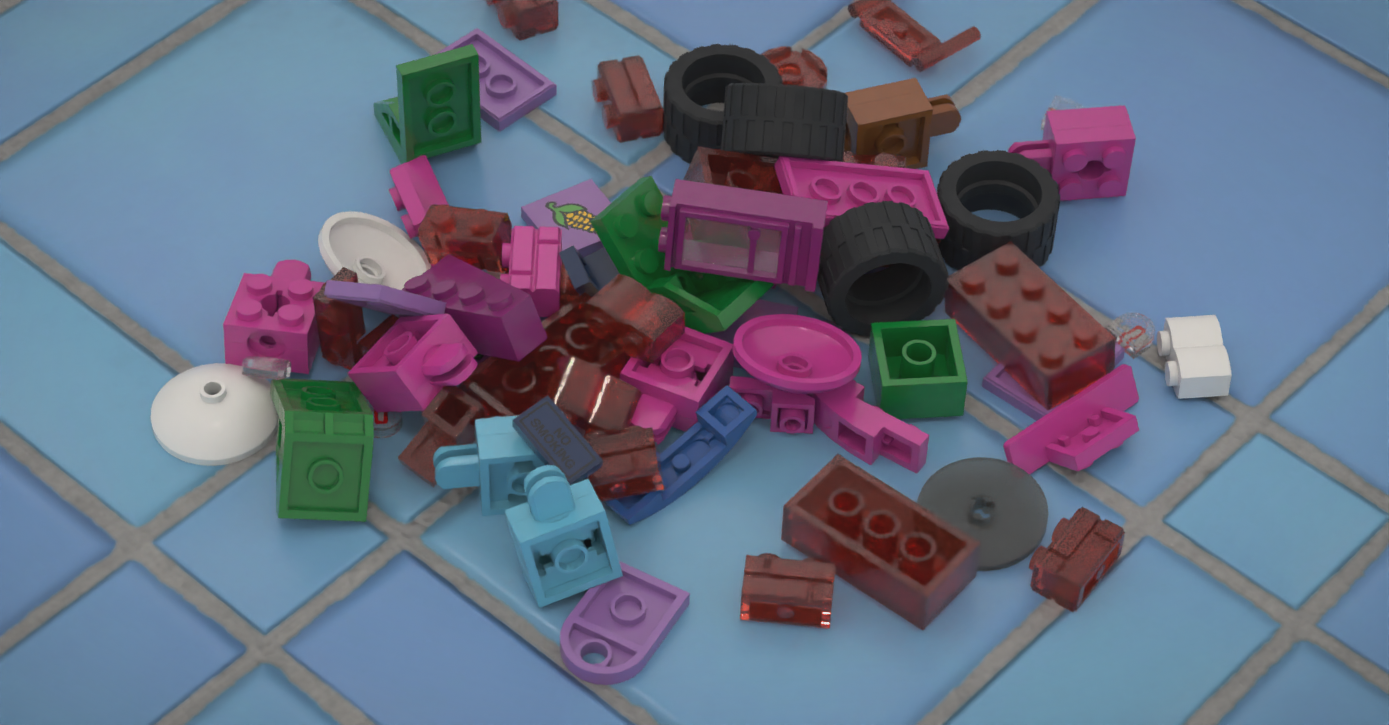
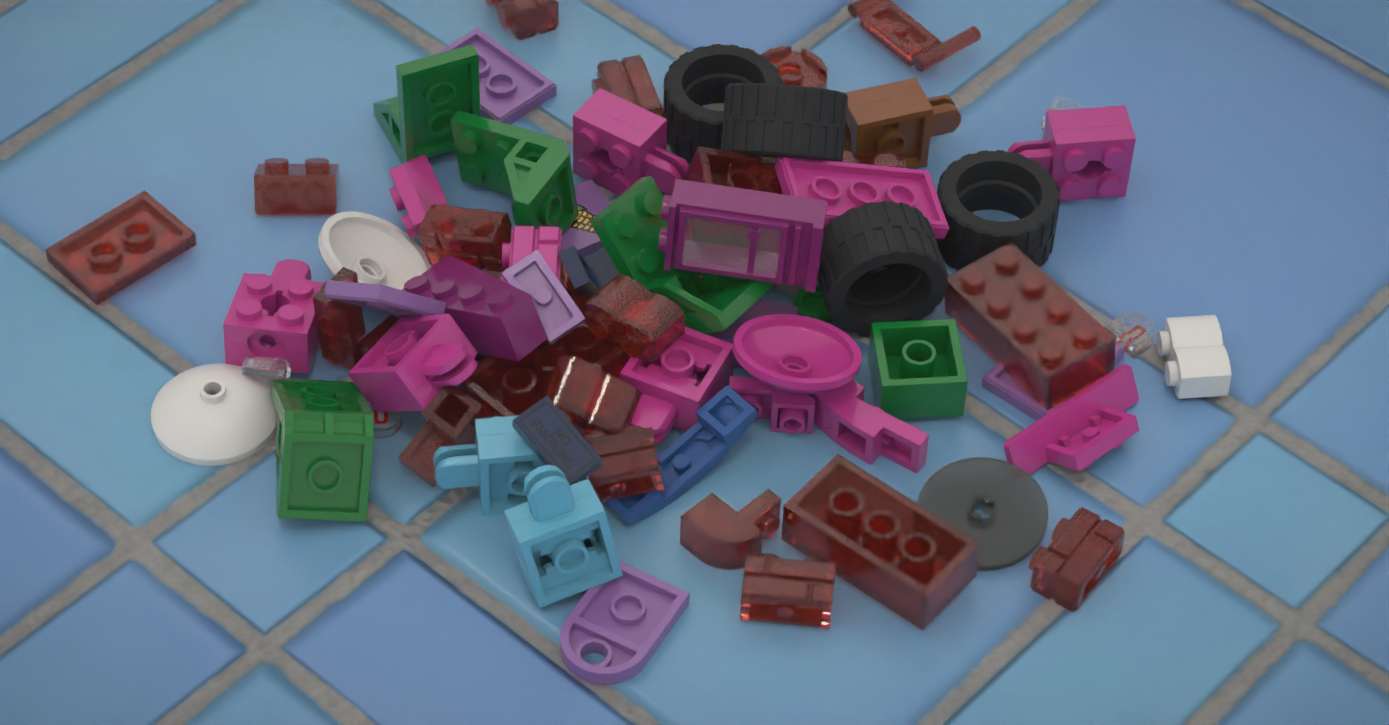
(121, 247): none -> clear red plate
(296, 188): none -> clear red bracket
(519, 164): none -> green bracket
(552, 302): none -> medium lavender plate
(622, 143): none -> dark pink brick
(724, 536): none -> clear red brick
(811, 305): none -> green tile

